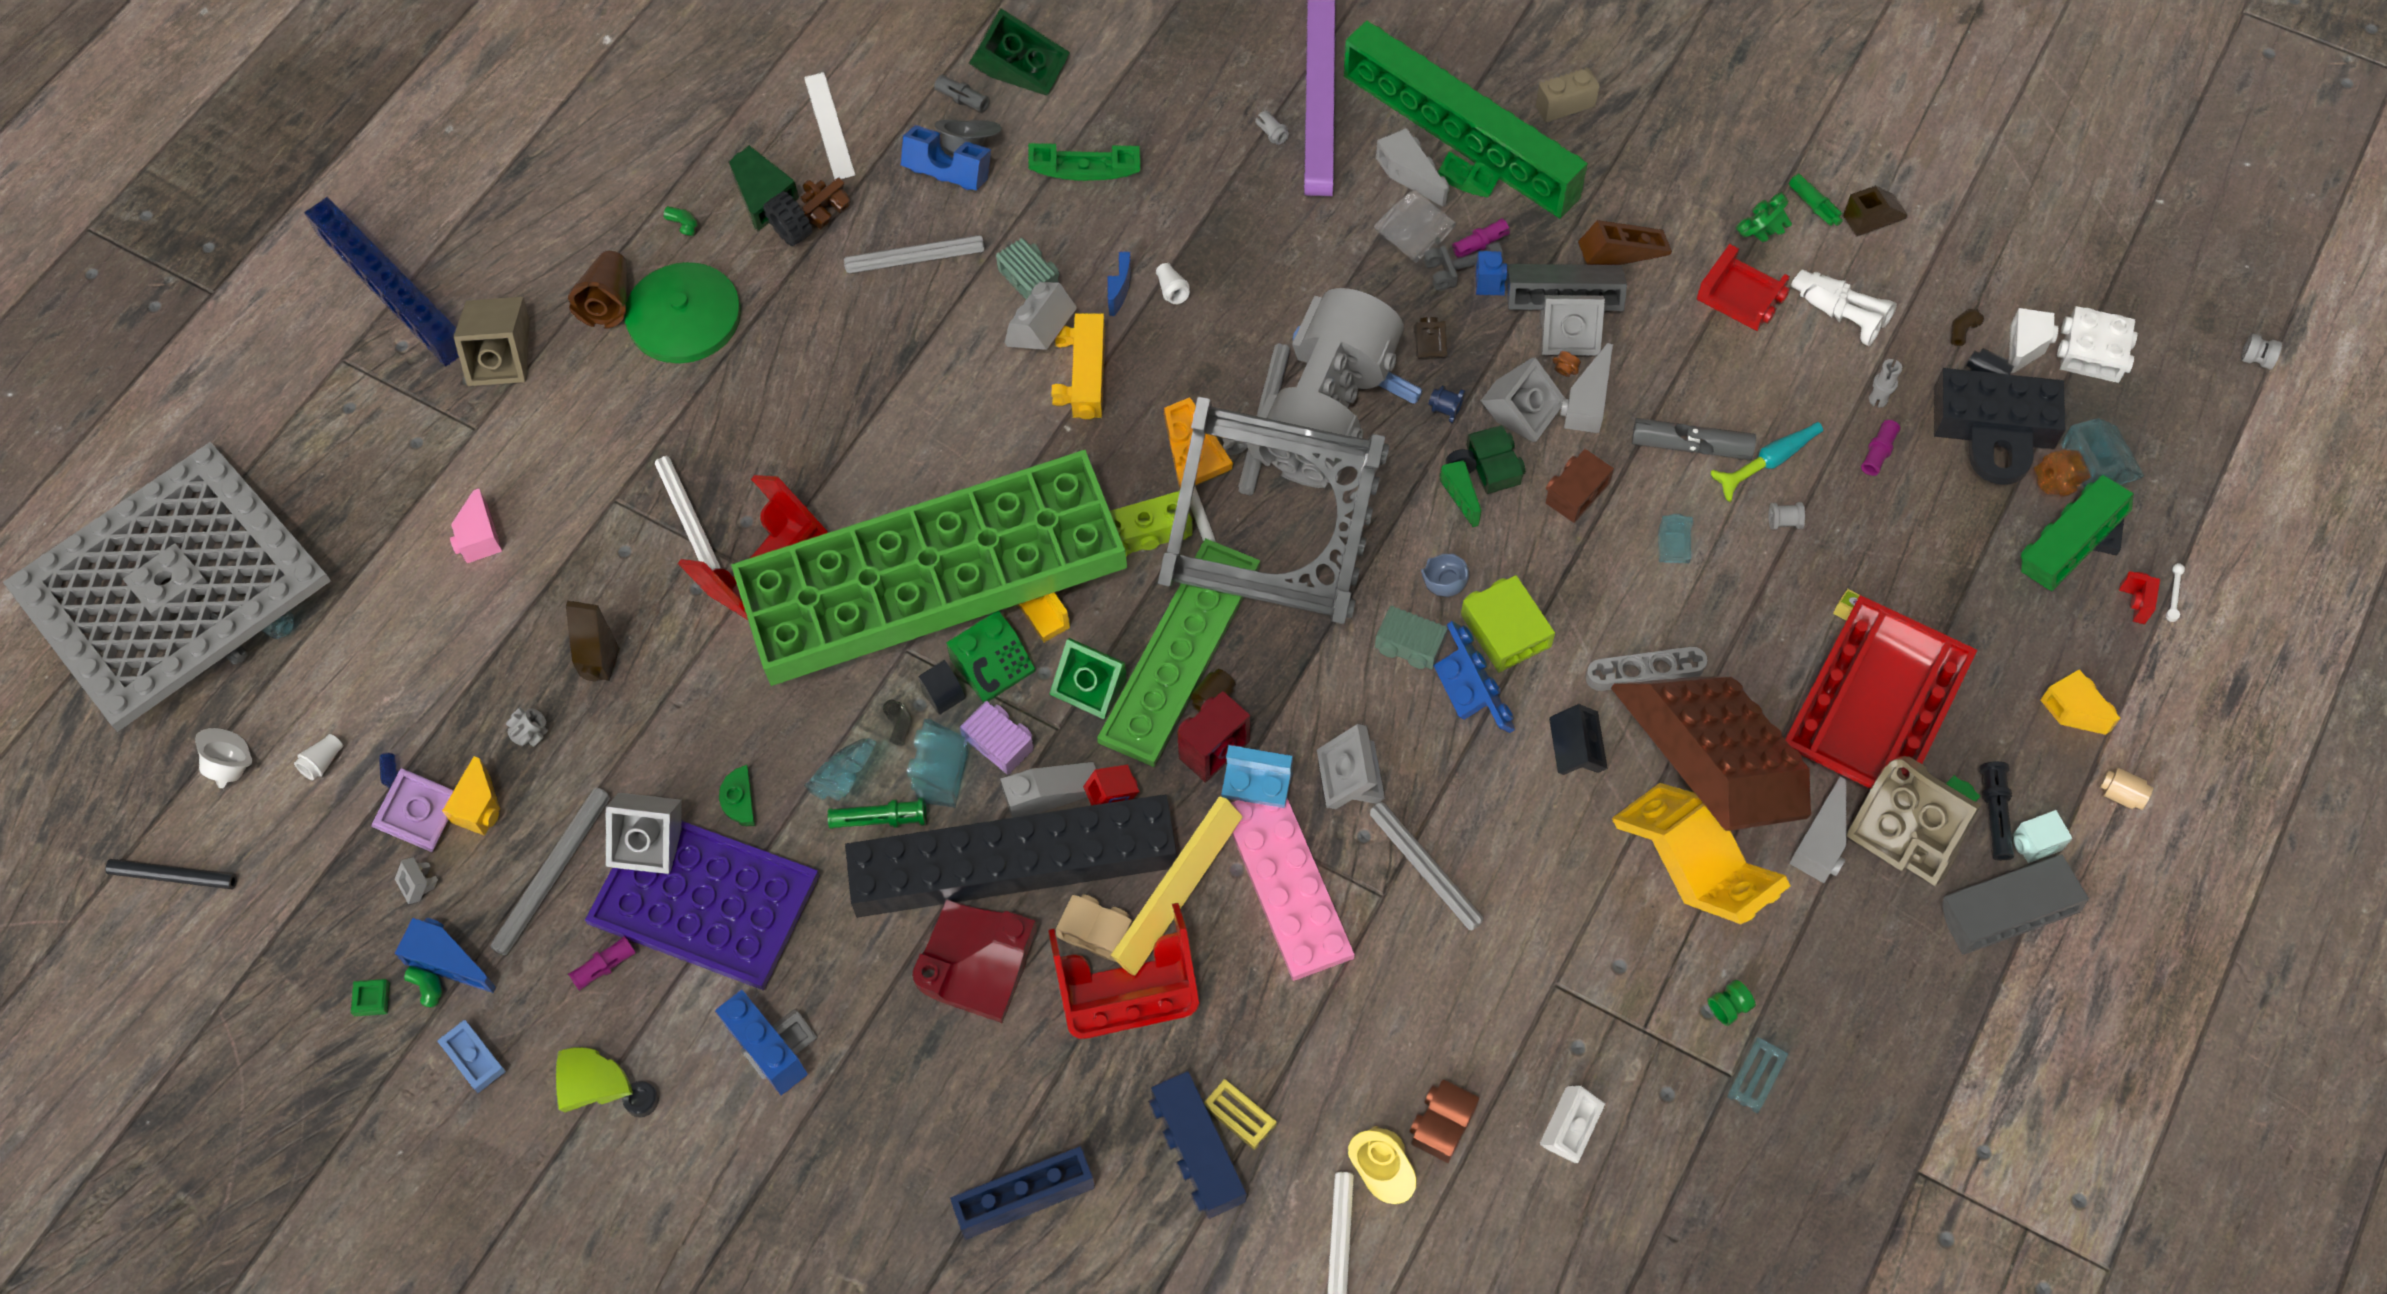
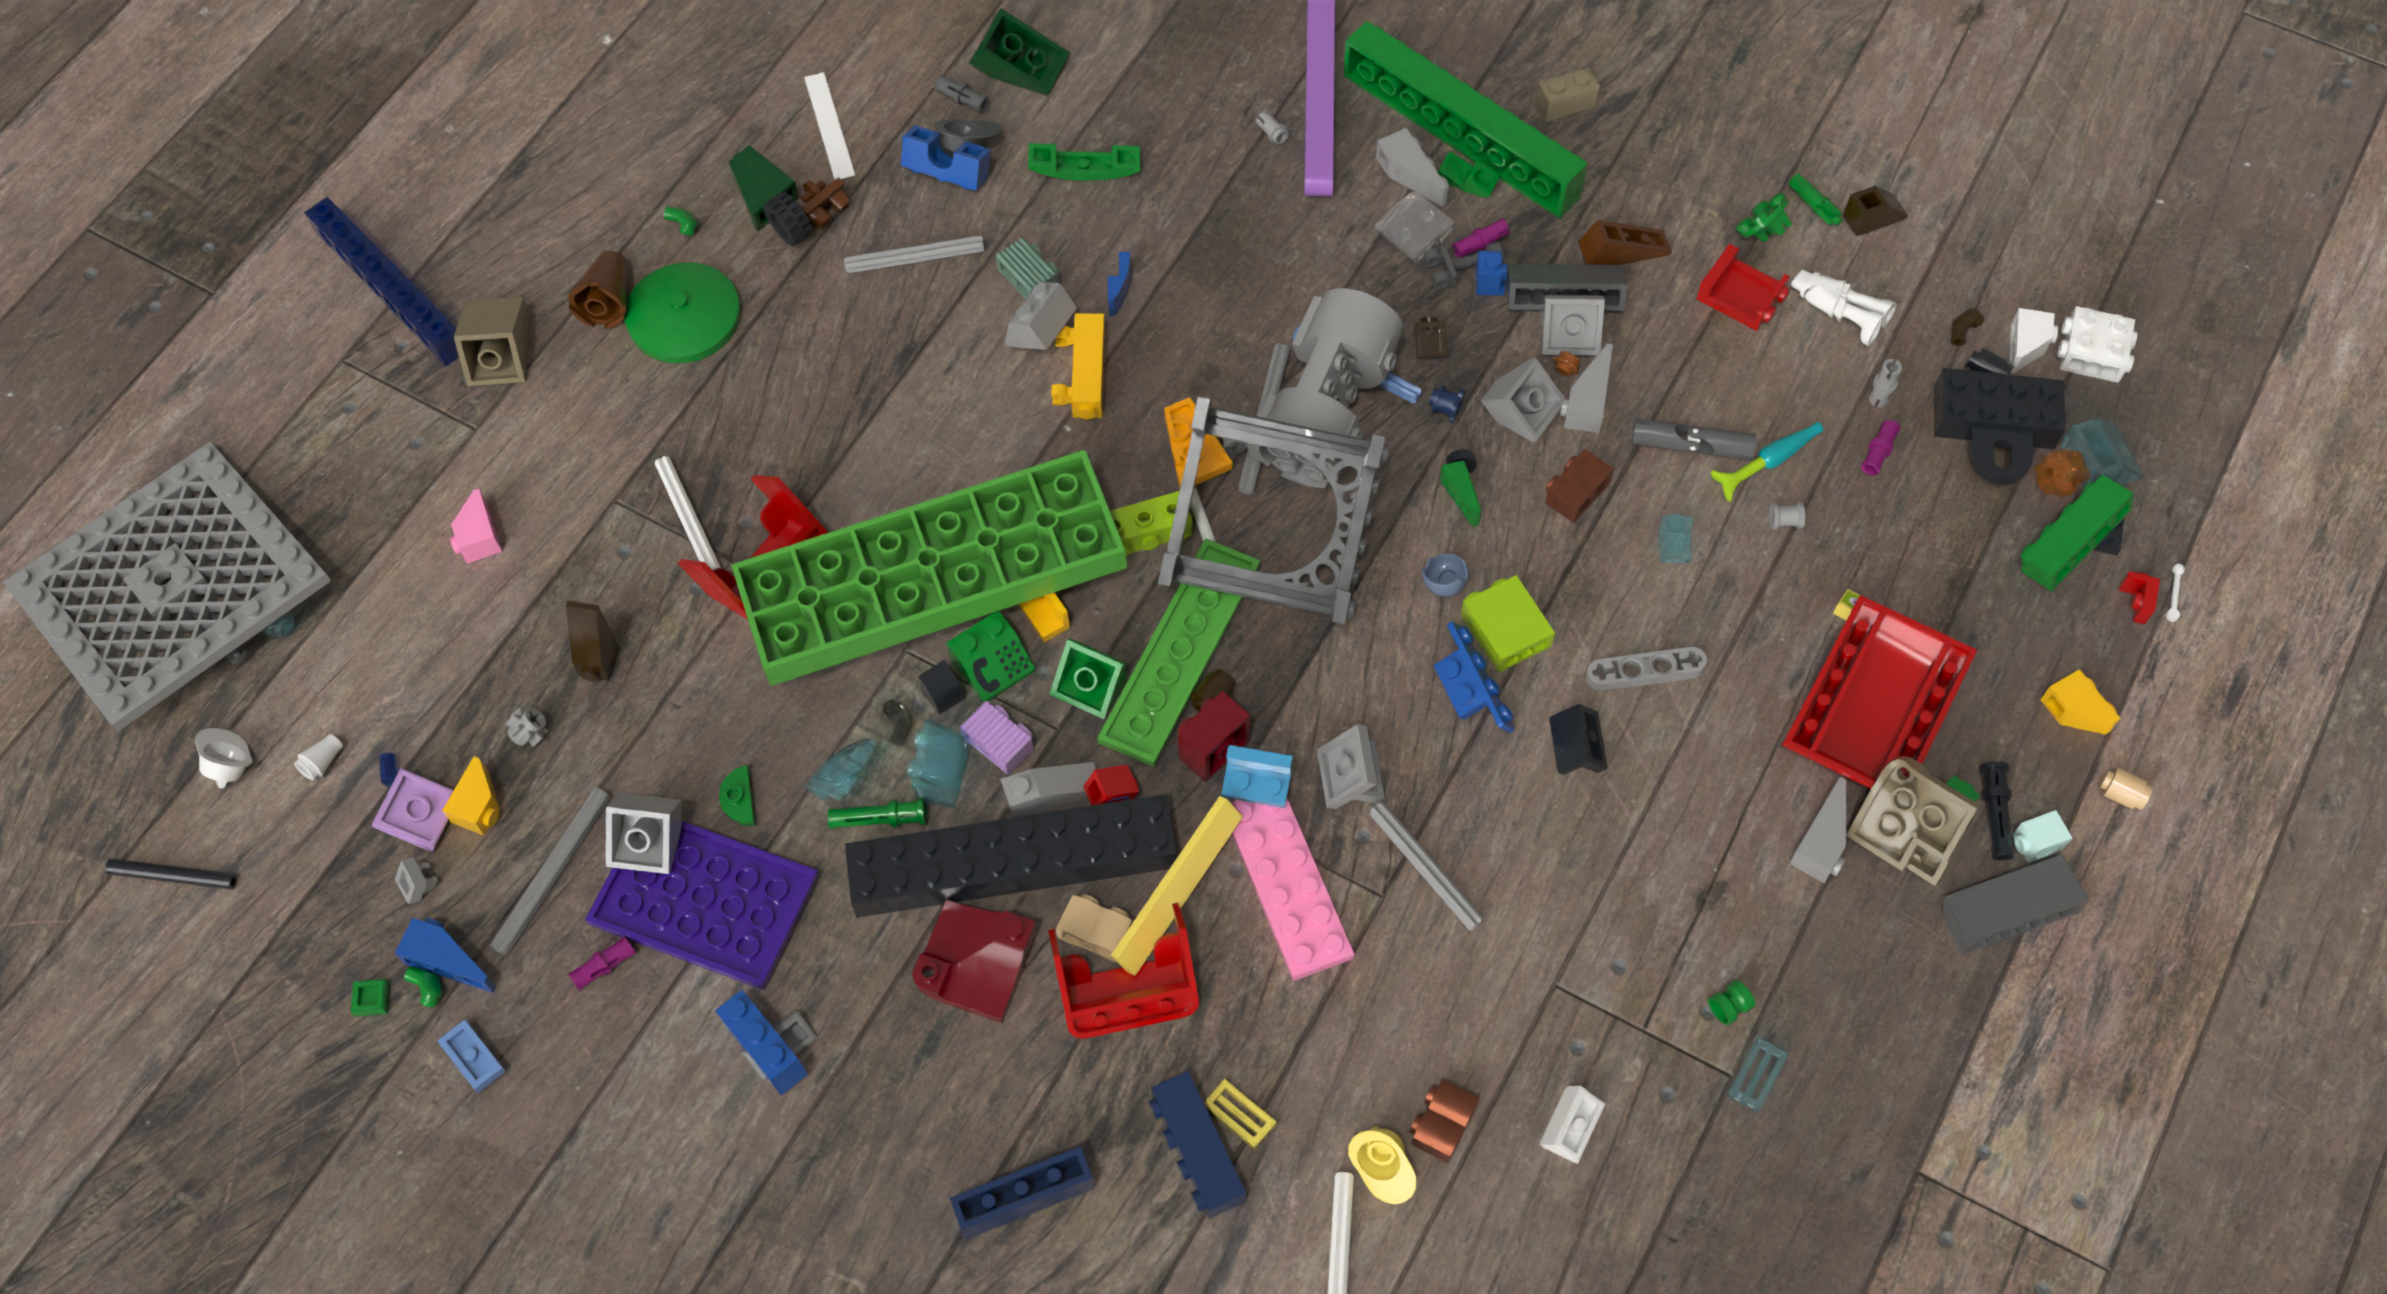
(588, 1078): lime brick -> none
(642, 1101): black tile -> none
(1173, 286): white cone -> none
(1410, 638): sand green brick -> none
(1495, 459): dark green brick -> none
(1700, 854): yellow bracket -> none
(1723, 748): copper slope -> none
(2261, 351): light grey wheel -> none

